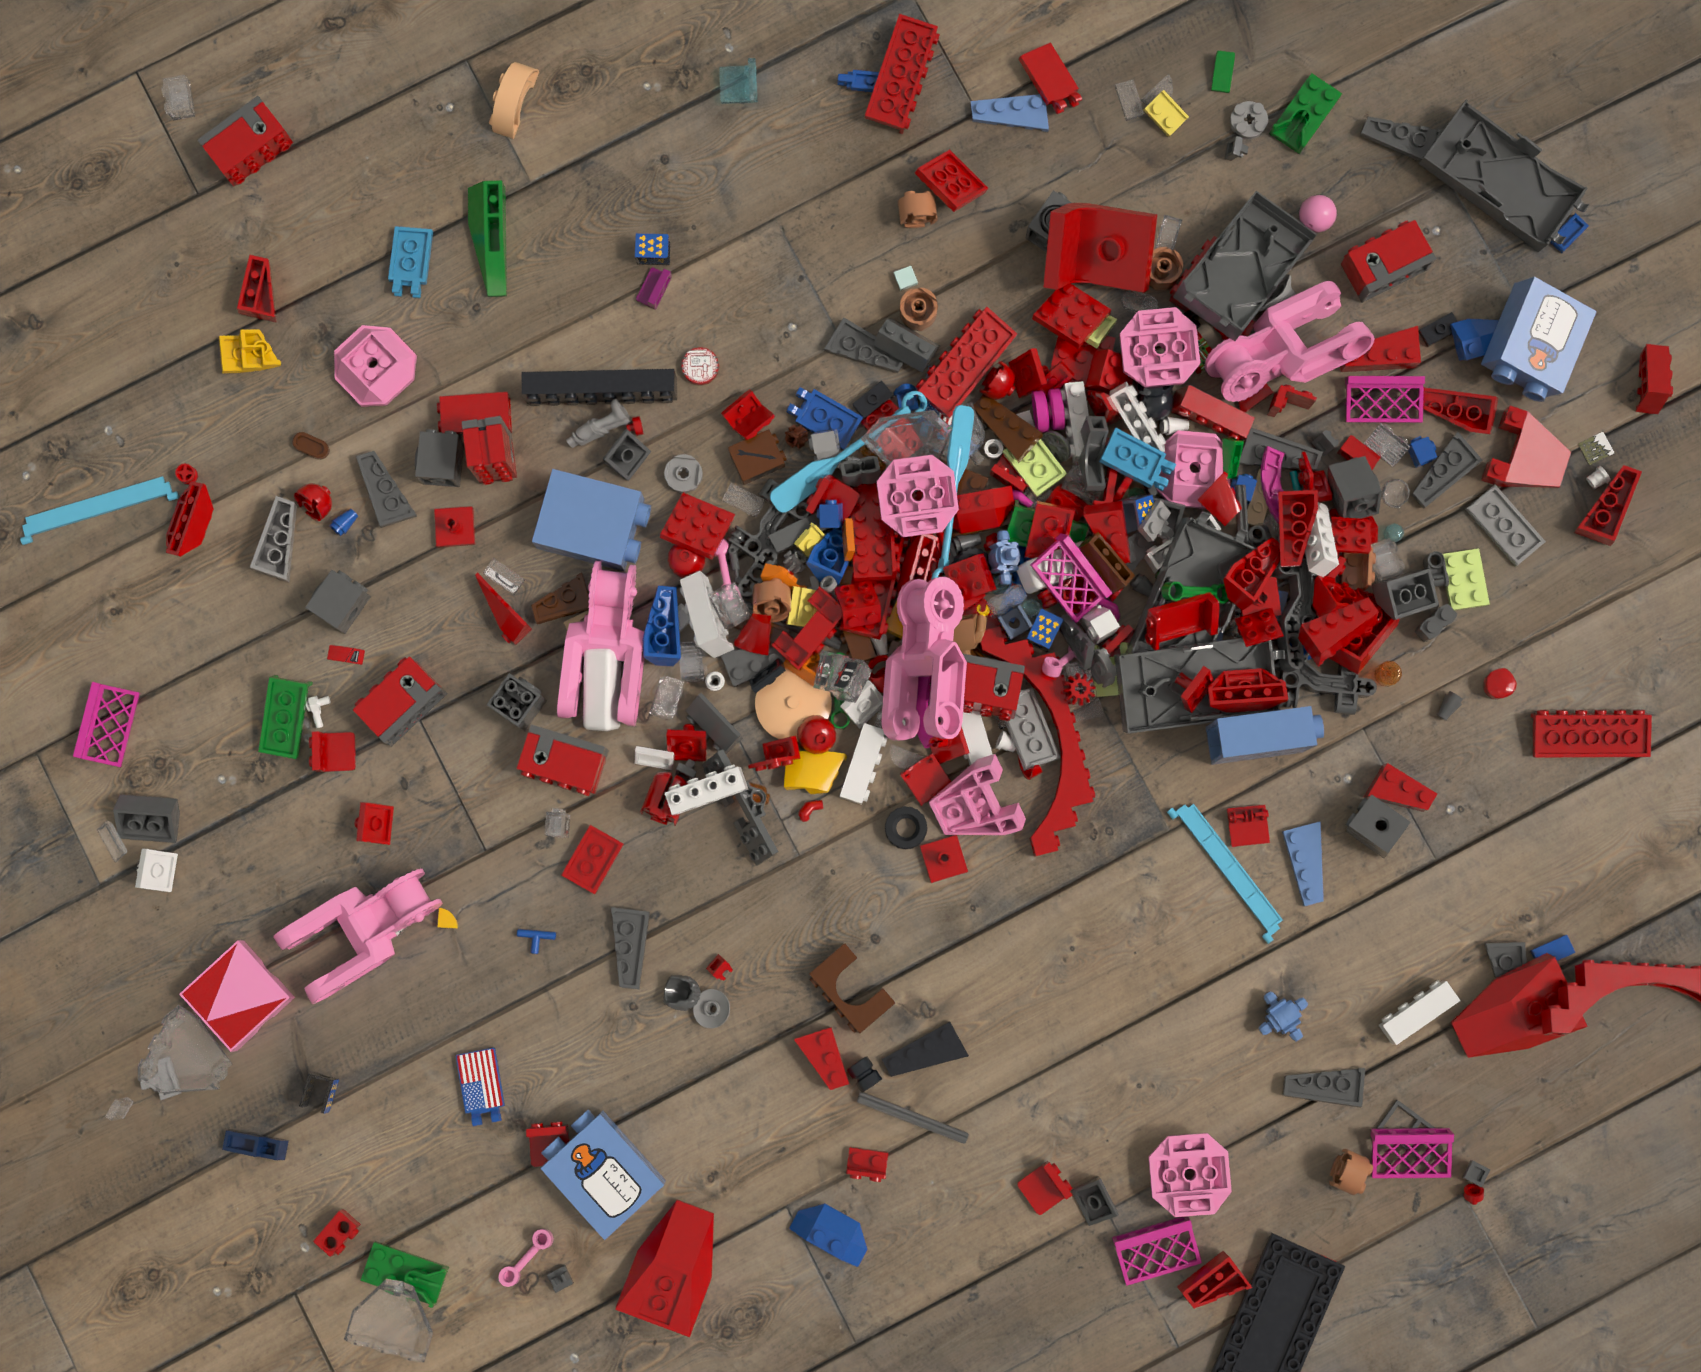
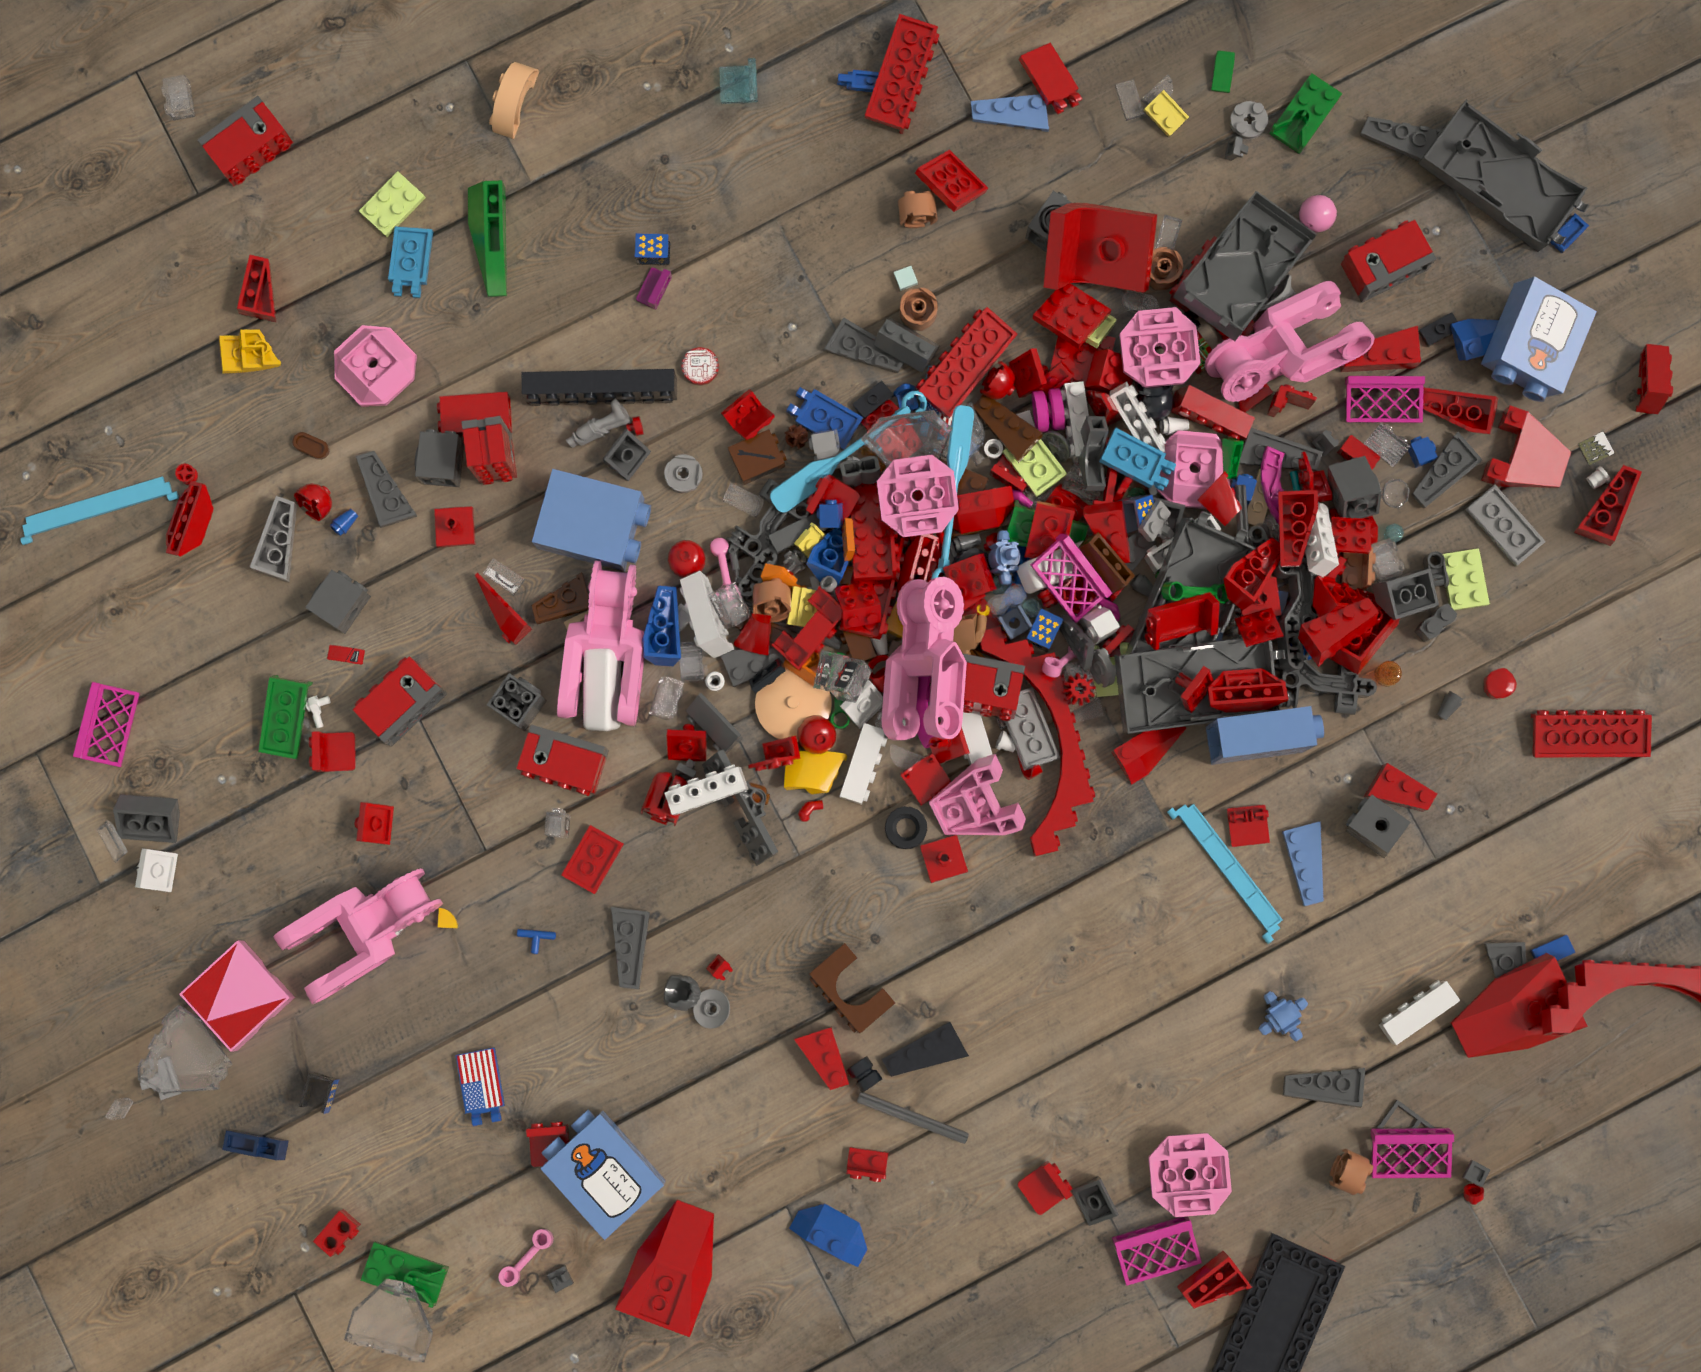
(392, 204): none -> yellowish green plate
(654, 758): white tile -> none
(697, 526): red plate -> none
(1144, 751): none -> red wedge

